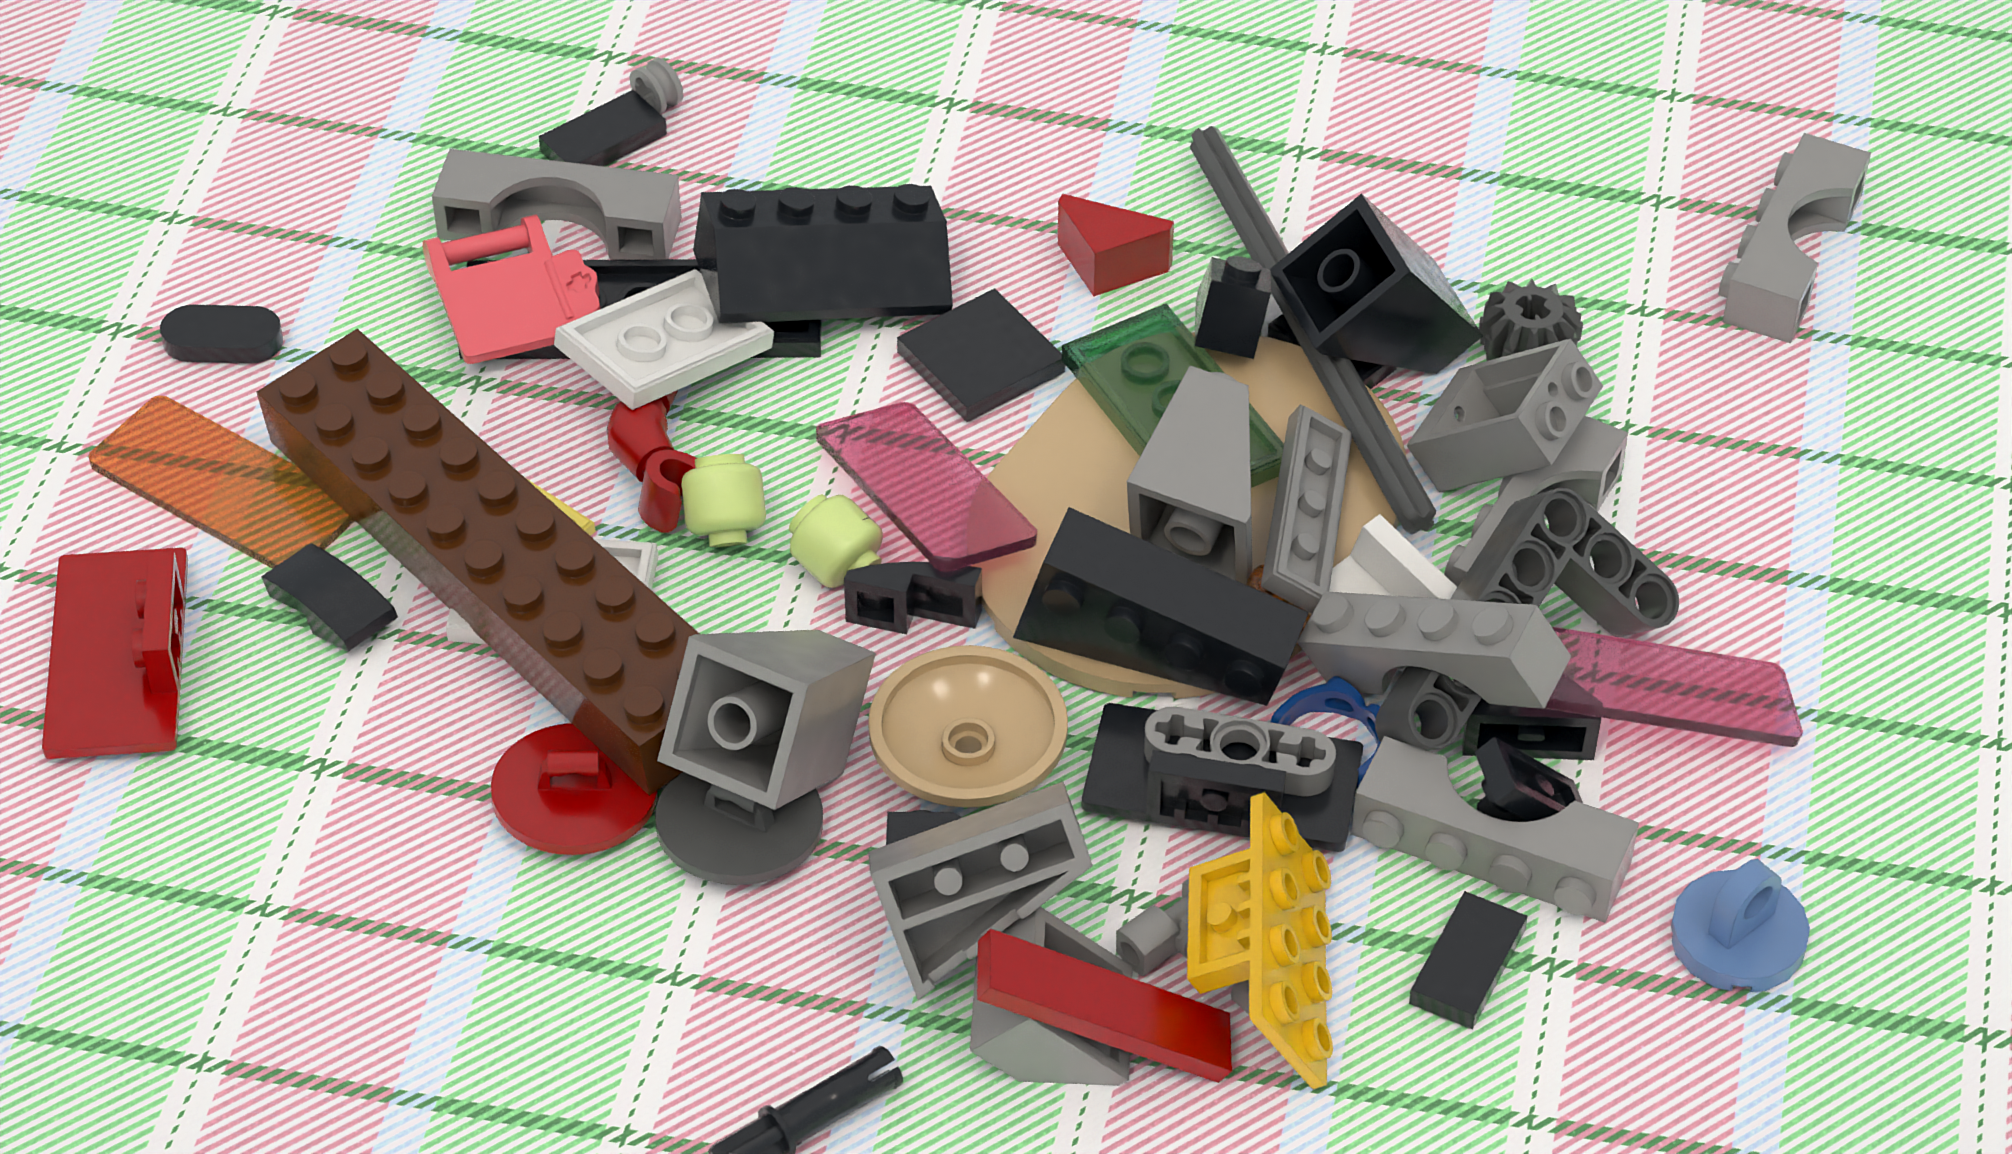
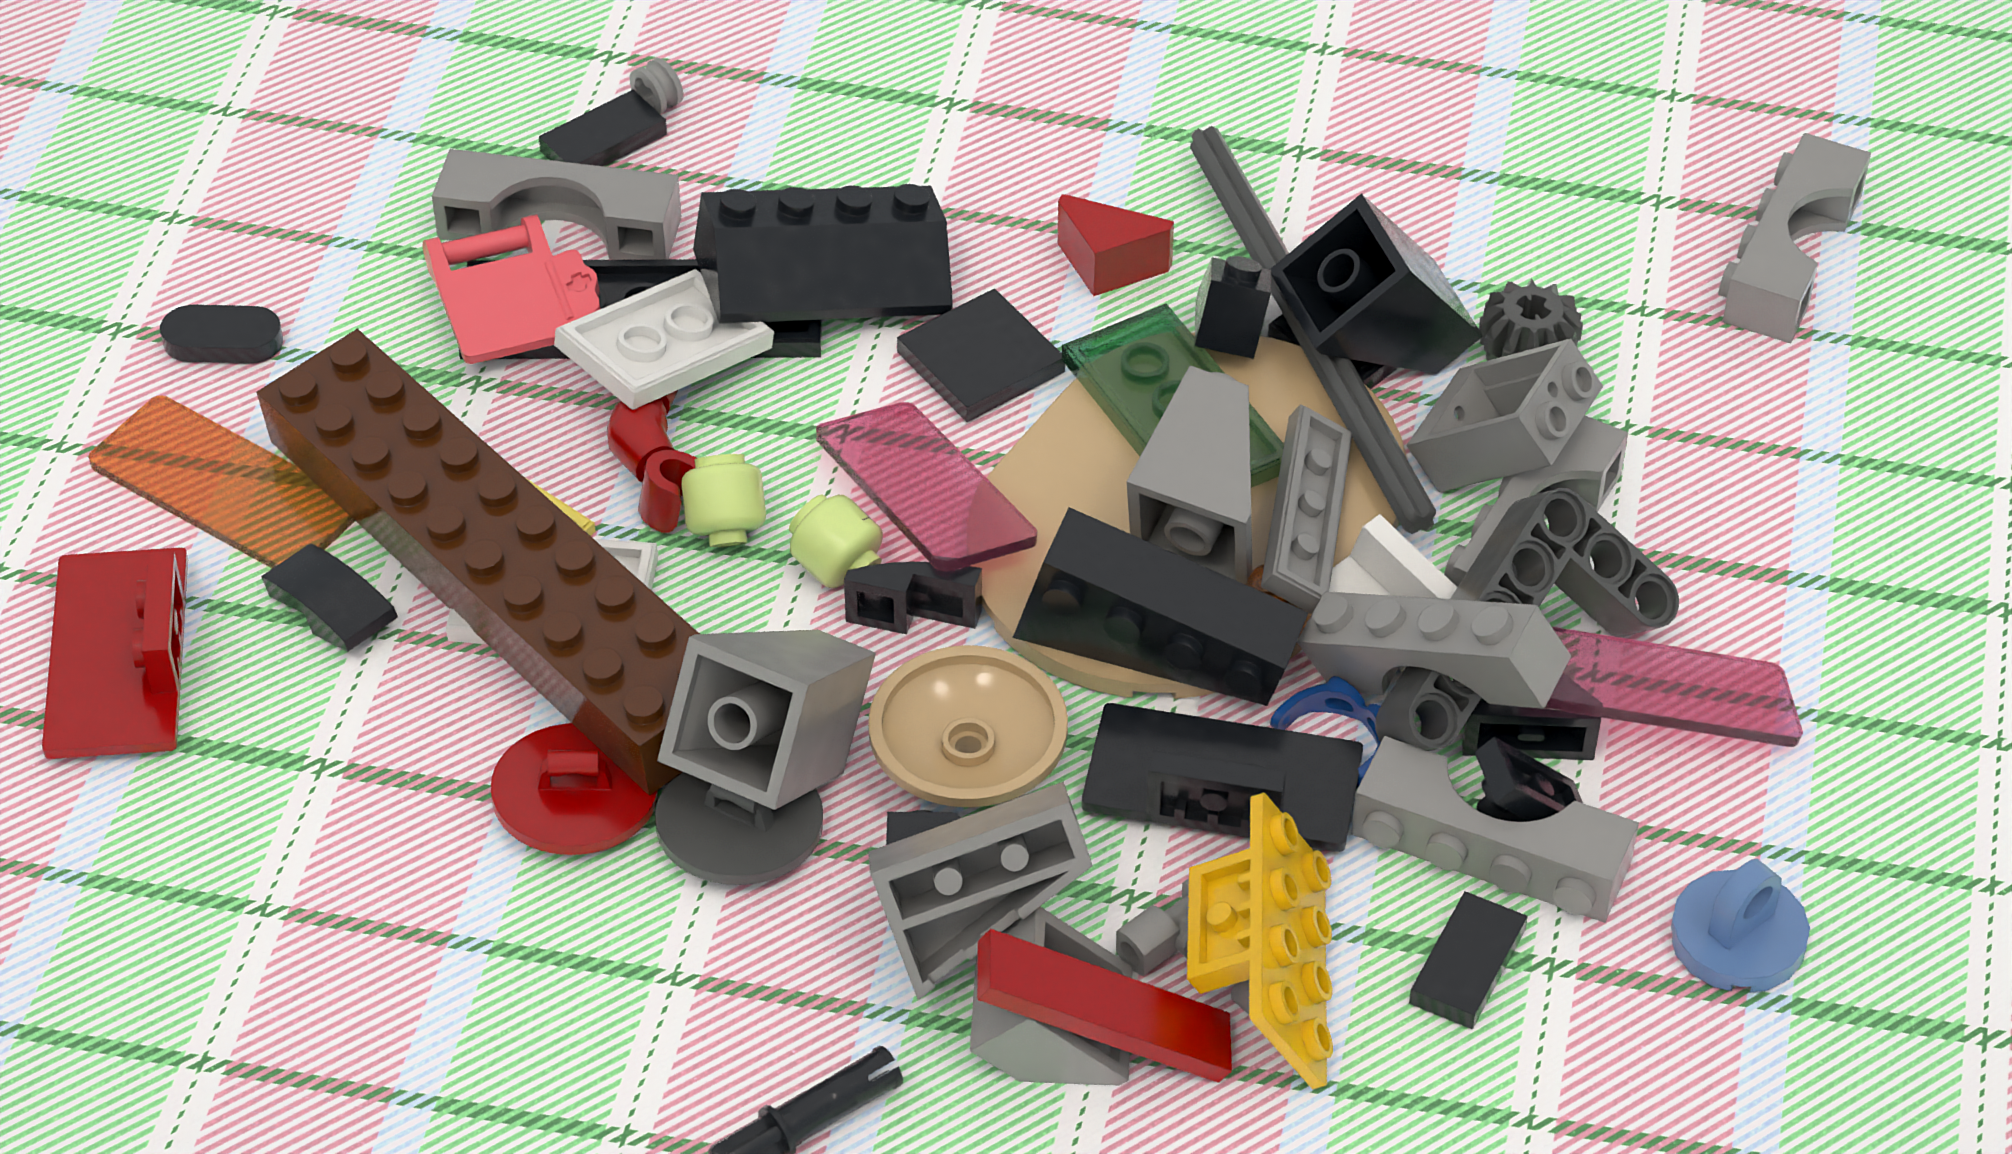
(1288, 741): light grey beam -> none

